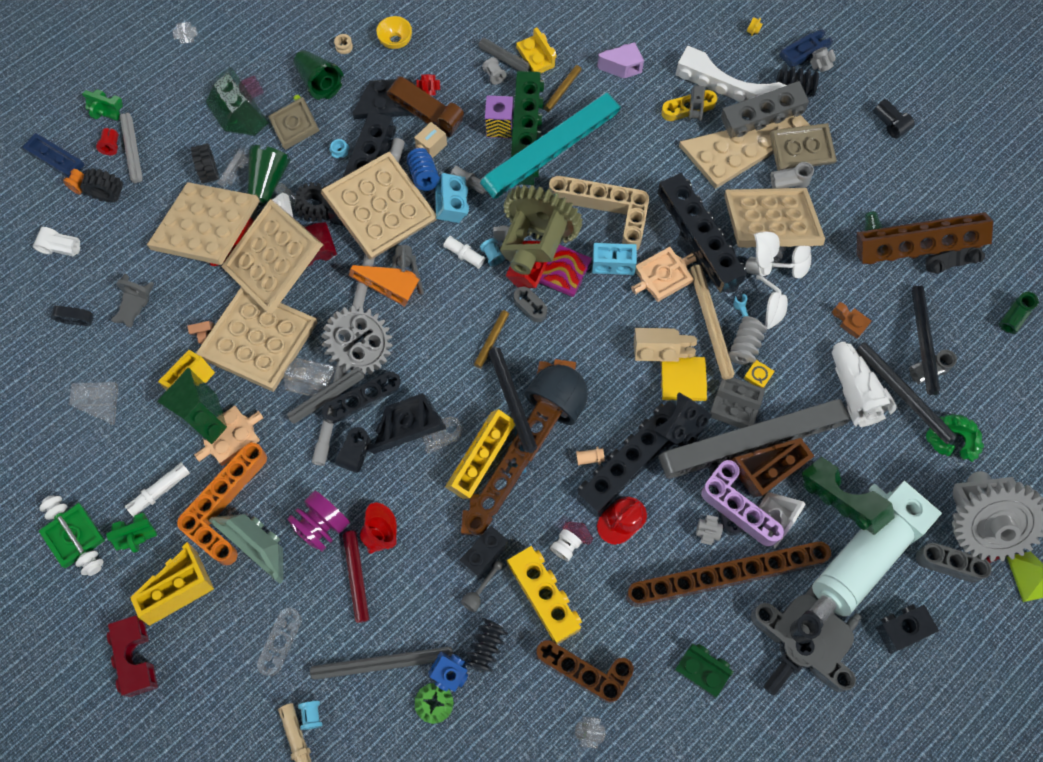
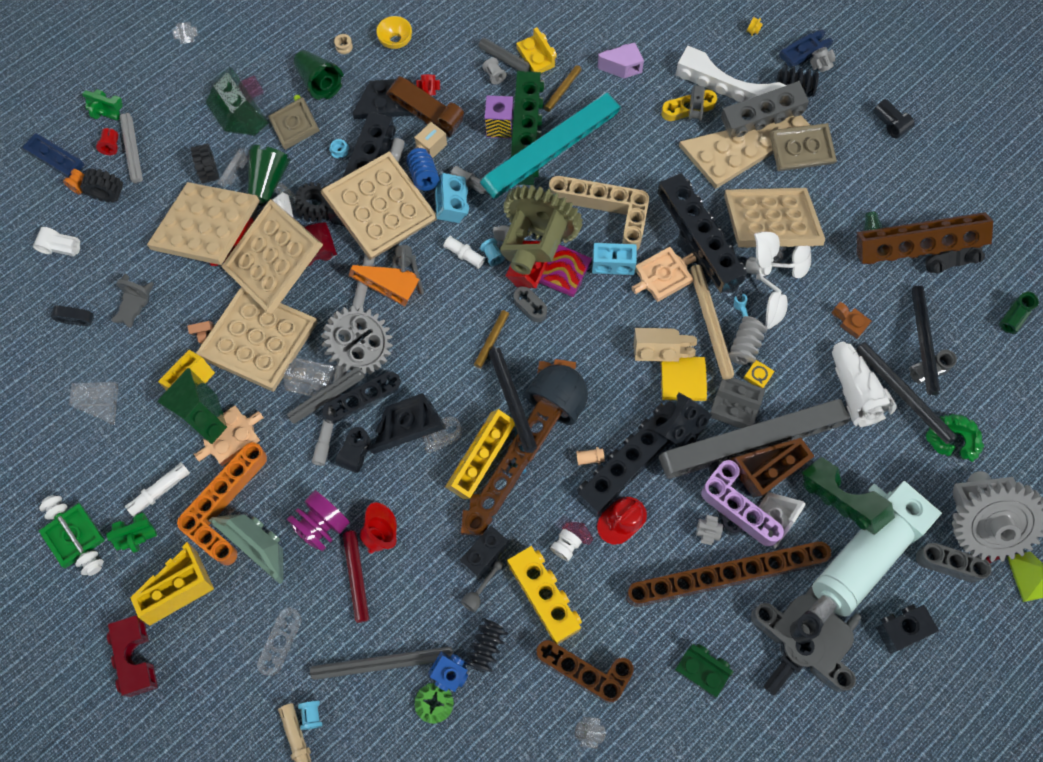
(791, 177): light grey piece -> none

